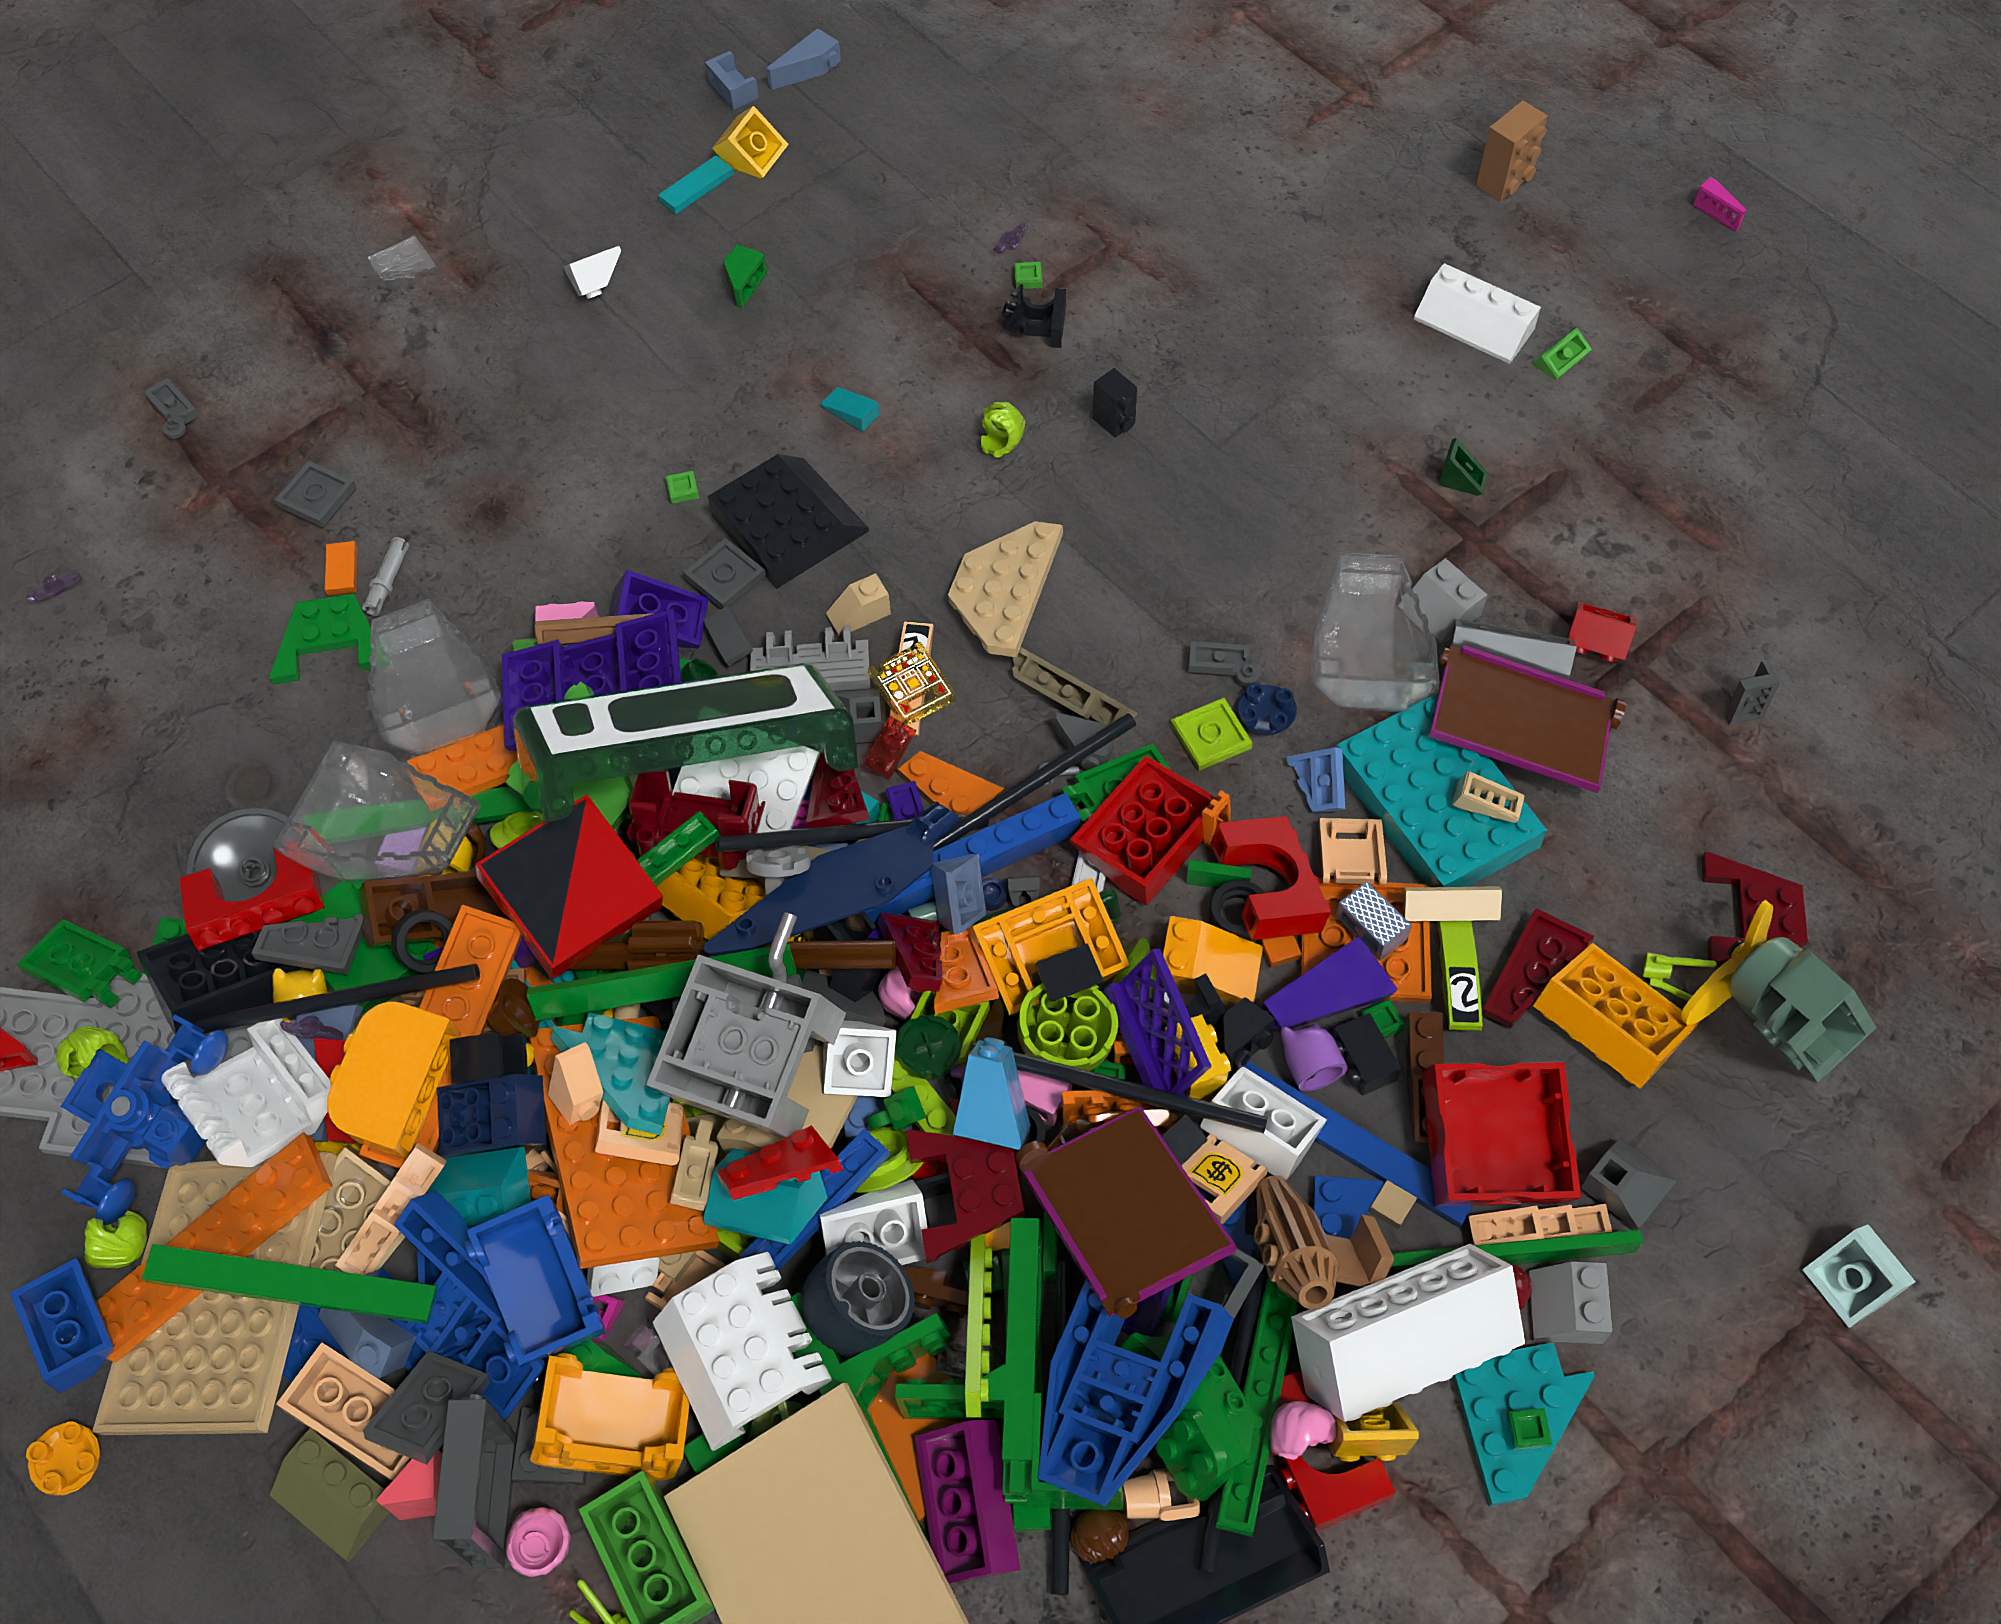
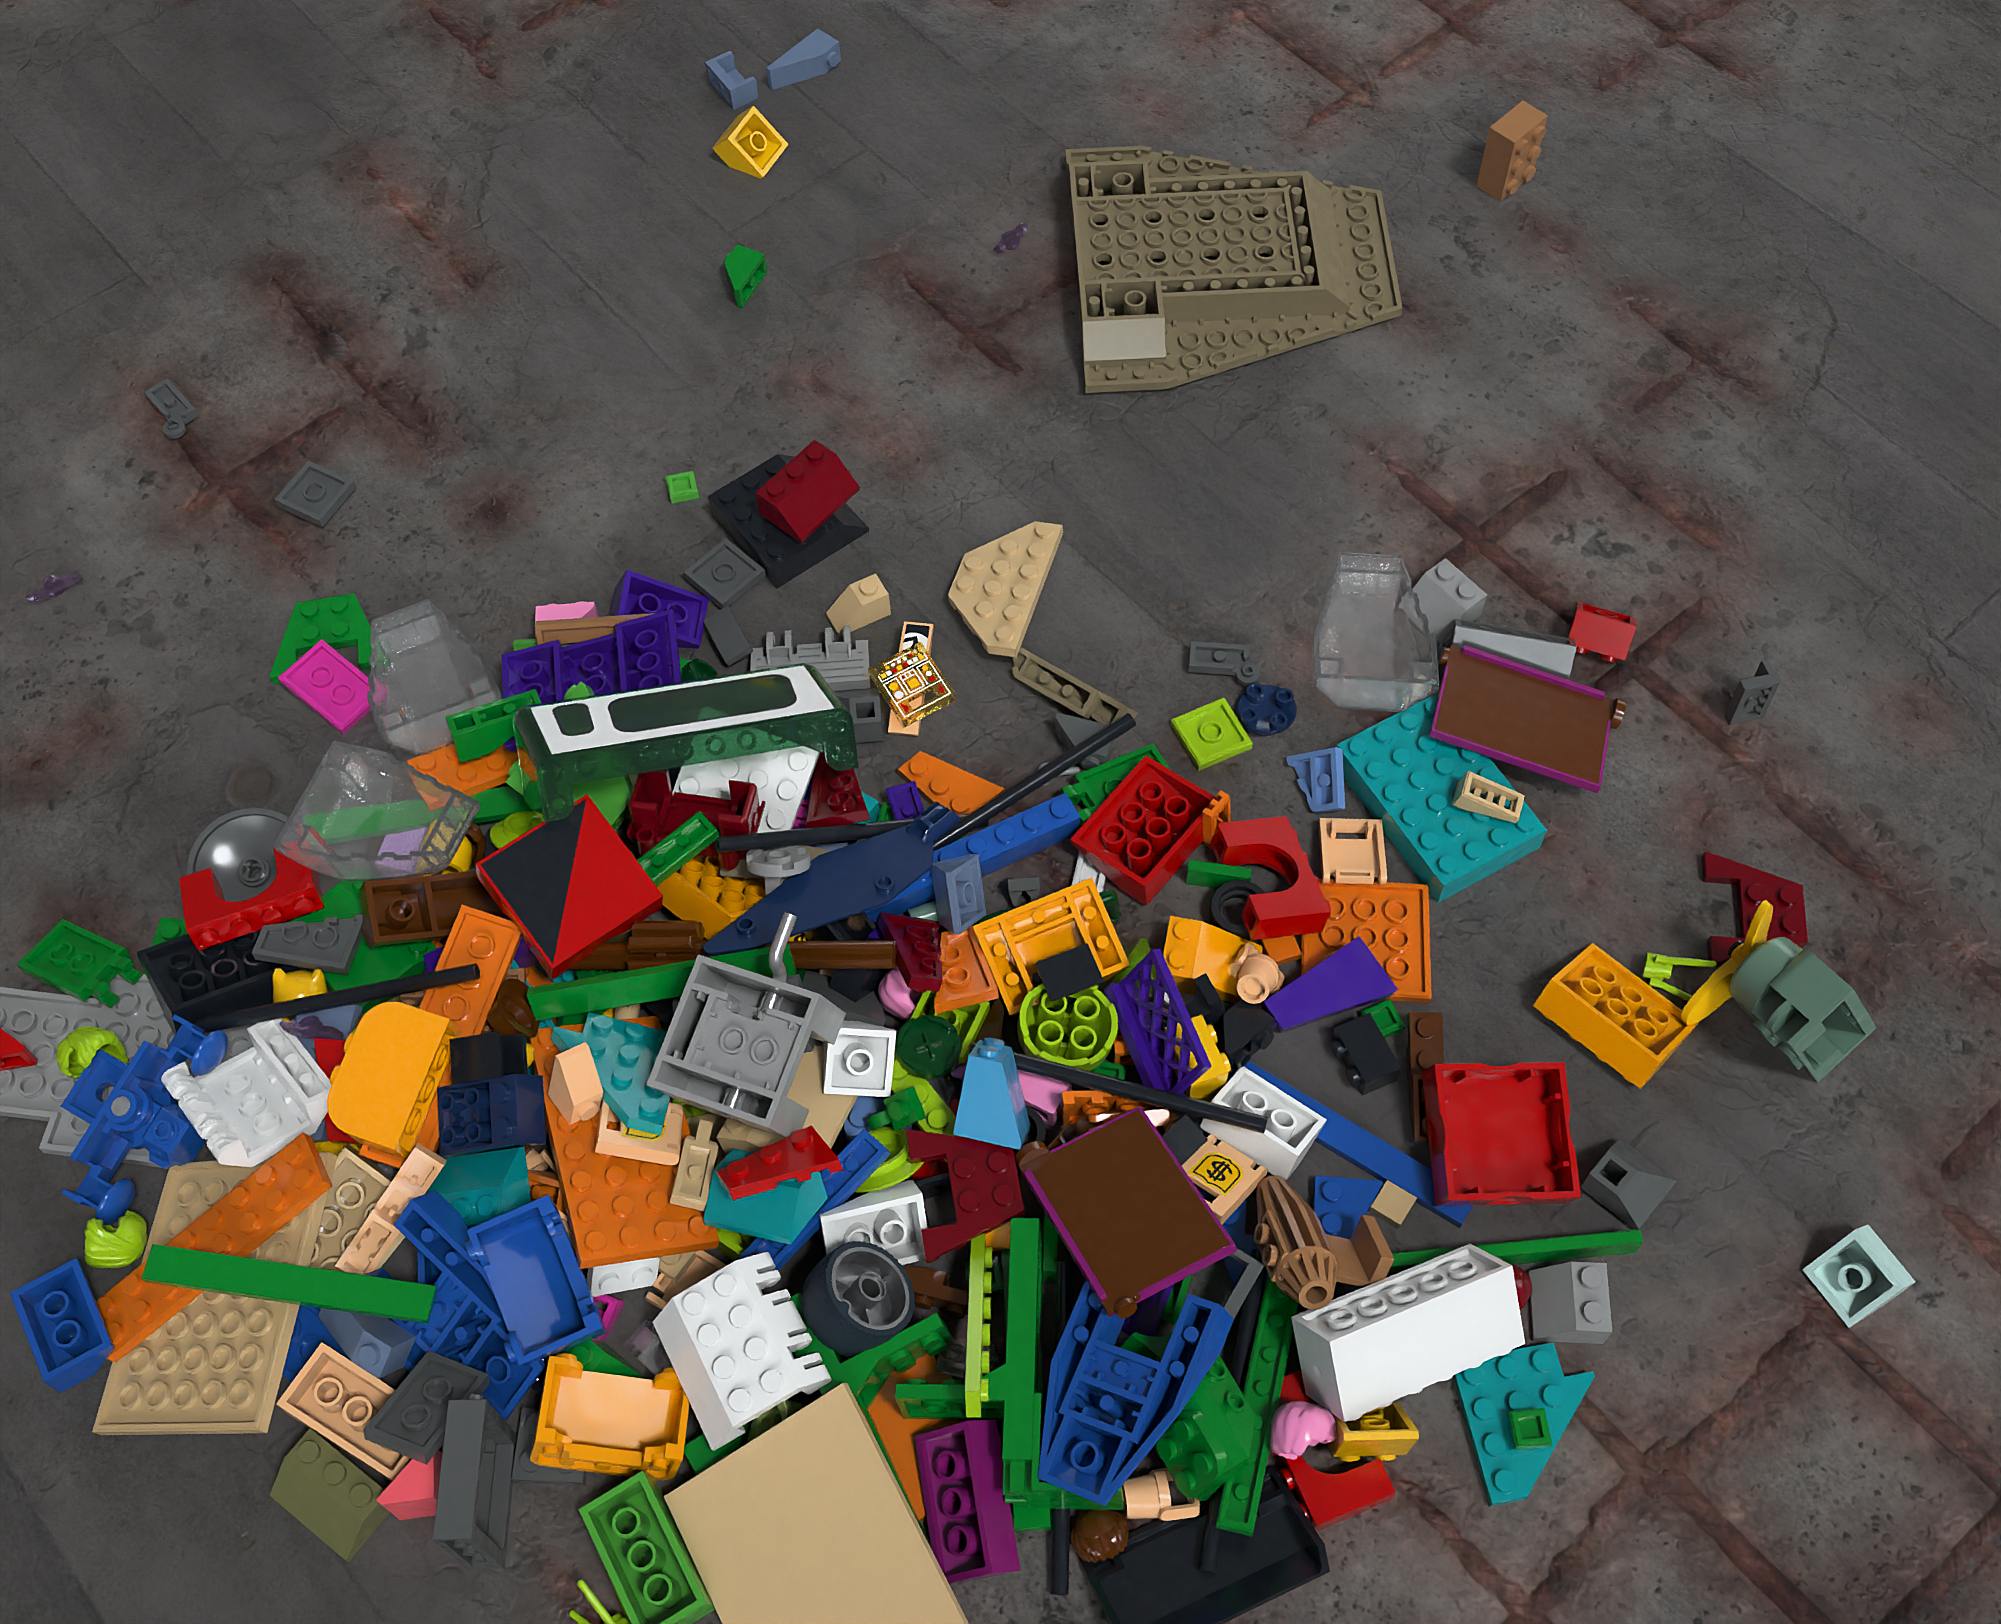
(63, 1458): light orange dish -> none
(329, 686): none -> dark pink tile
(341, 568): orange tile -> none
(382, 583): light grey pin -> none
(401, 929): black tyre -> none
(402, 261): clear wing -> none
(486, 726): none -> green slope
(537, 1541): bright pink hair -> none
(592, 272): white slope -> none
(695, 184): teal tile -> none
(806, 491): none -> dark red slope
(851, 408): teal slope -> none
(890, 747): clear red hips -> none
(994, 893): dark blue tile -> none
(1003, 428): lime hair -> none
(1020, 311): black tile -> none
(1028, 274): bright green tile -> none
(1114, 402): black brick -> none
(1201, 316): none -> dark tan wing
(1257, 975): none -> light nougat piece
(1311, 1053): medium lavender piece -> none
(1374, 920): sand blue panel -> none
(1452, 903): tan tile -> none
(1460, 975): lime slope -> none
(1463, 471): dark green slope -> none
(1477, 313): white slope -> none
(1533, 1224): light nougat slope -> none
(1537, 957): dark red wing -> none
(1562, 354): bright green slope -> none
(1713, 199): dark pink slope -> none

